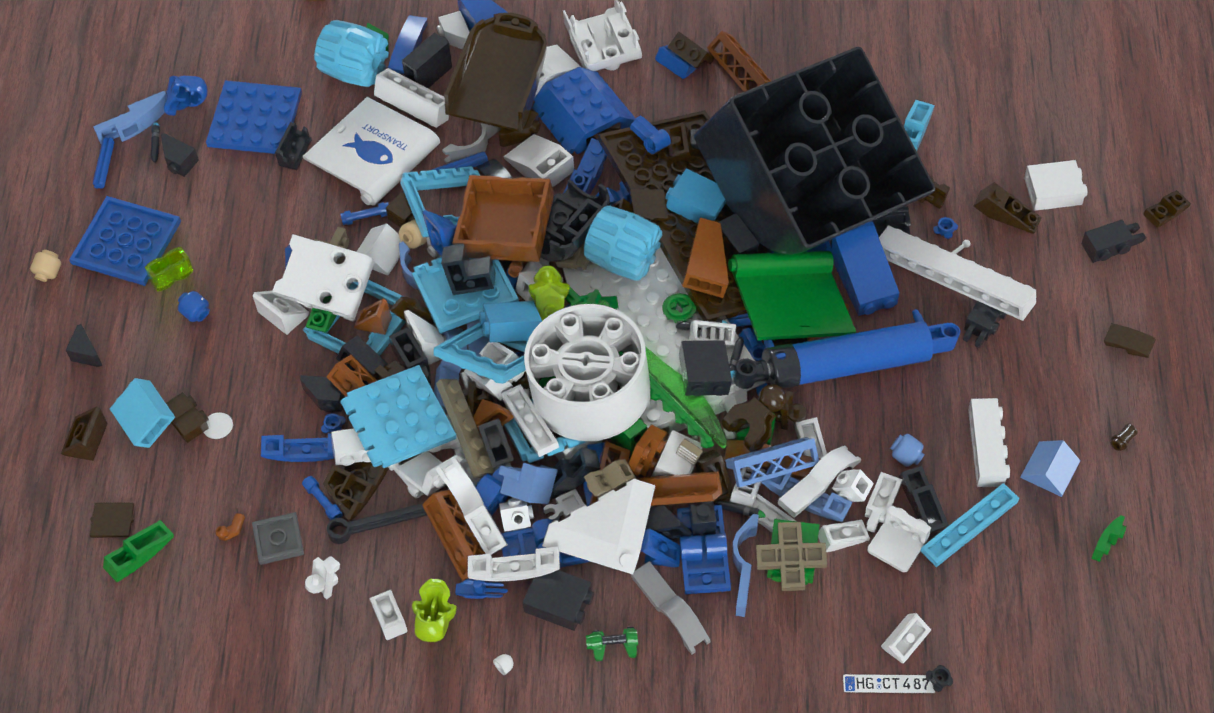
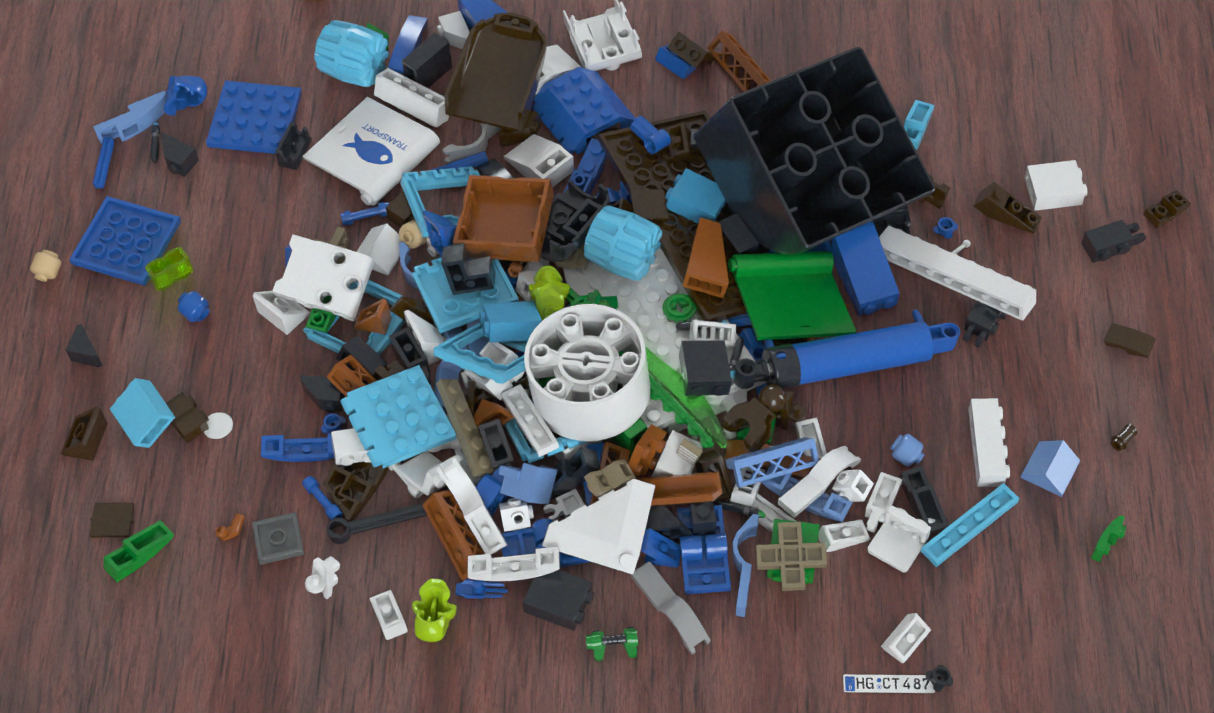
(503, 663): white hinge -> none

